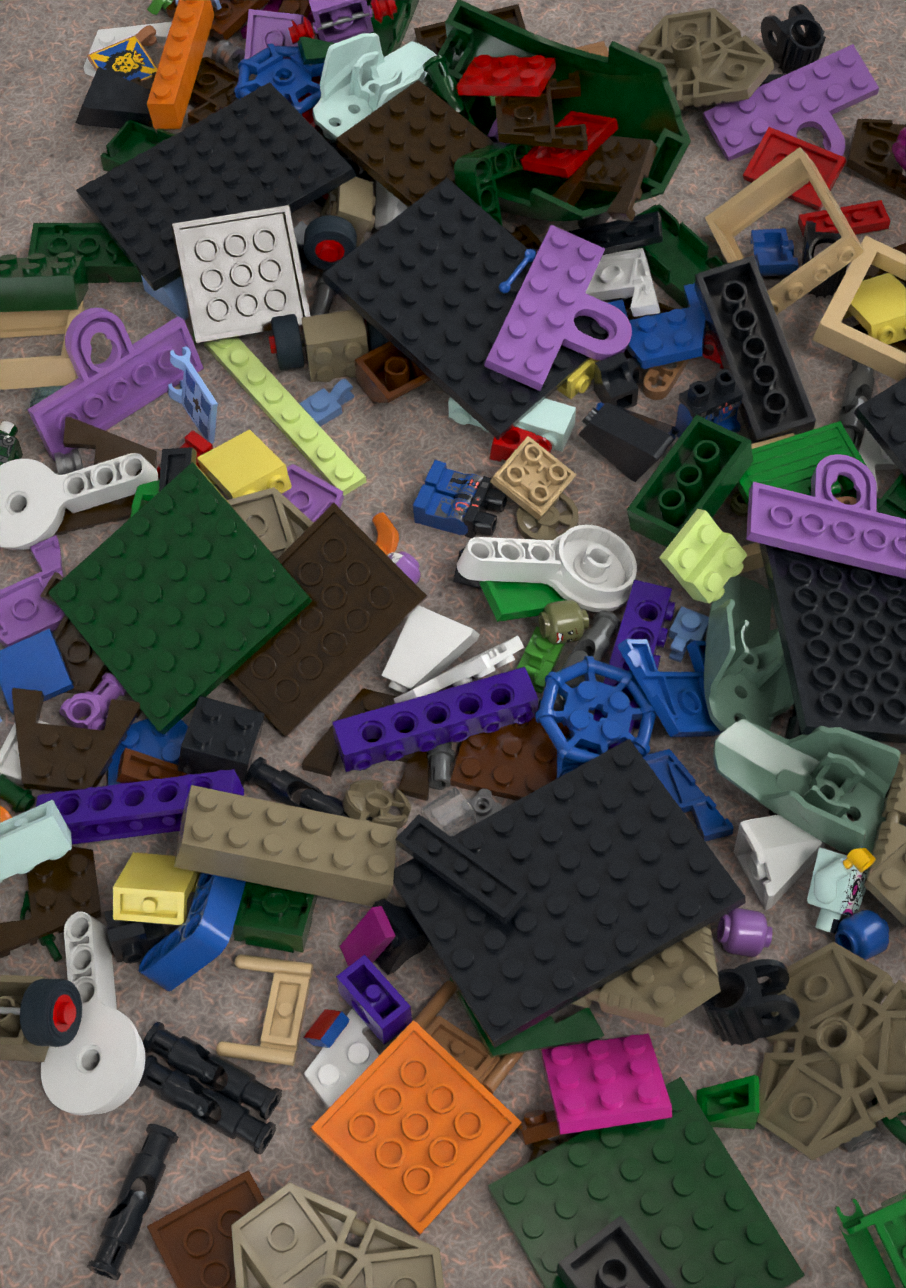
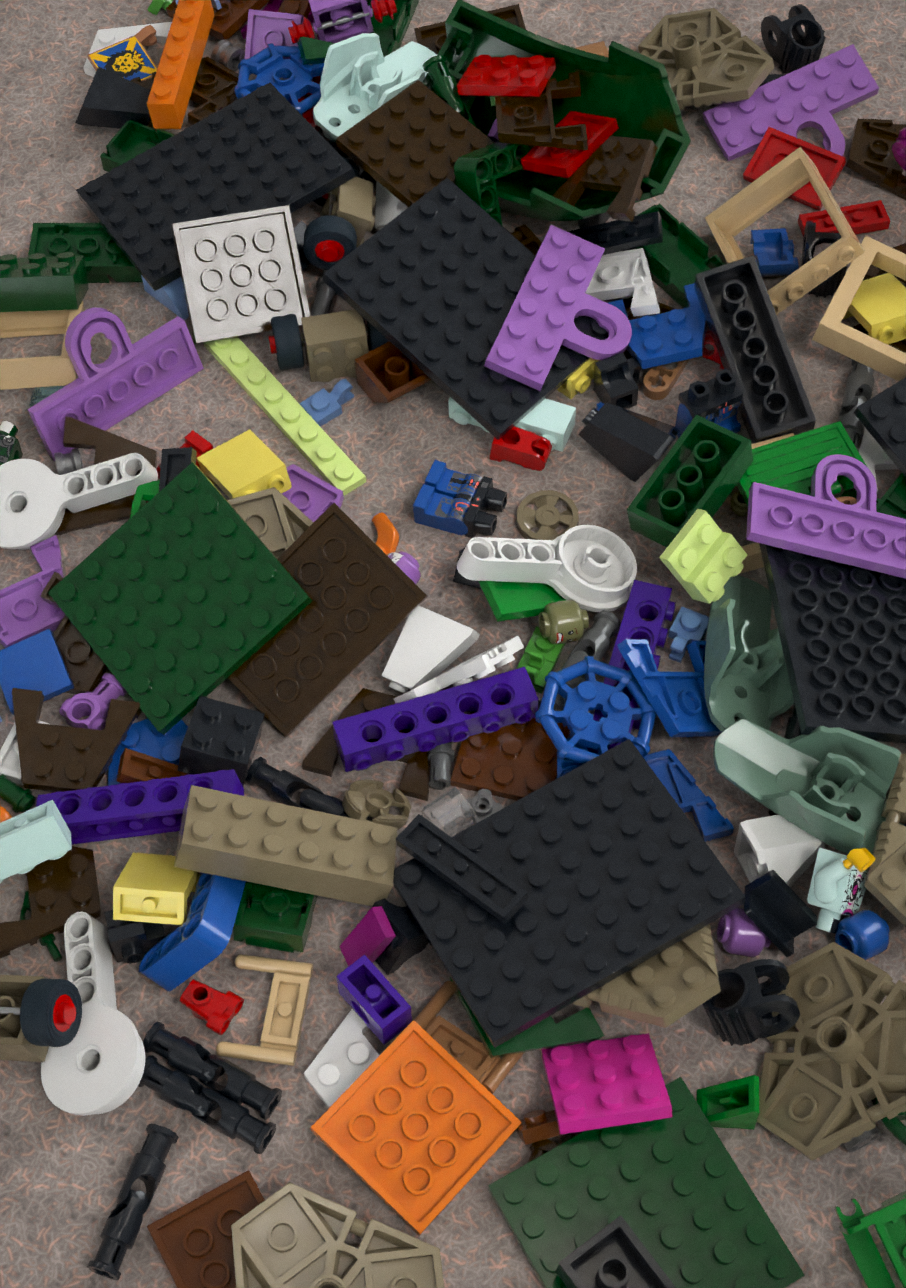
(194, 395): light blue flag -> none
(216, 1008): none -> red plate
(327, 1028): tile -> none
(529, 256): blue hinge -> none
(533, 478): tan tile -> none
(777, 911): none -> black panel

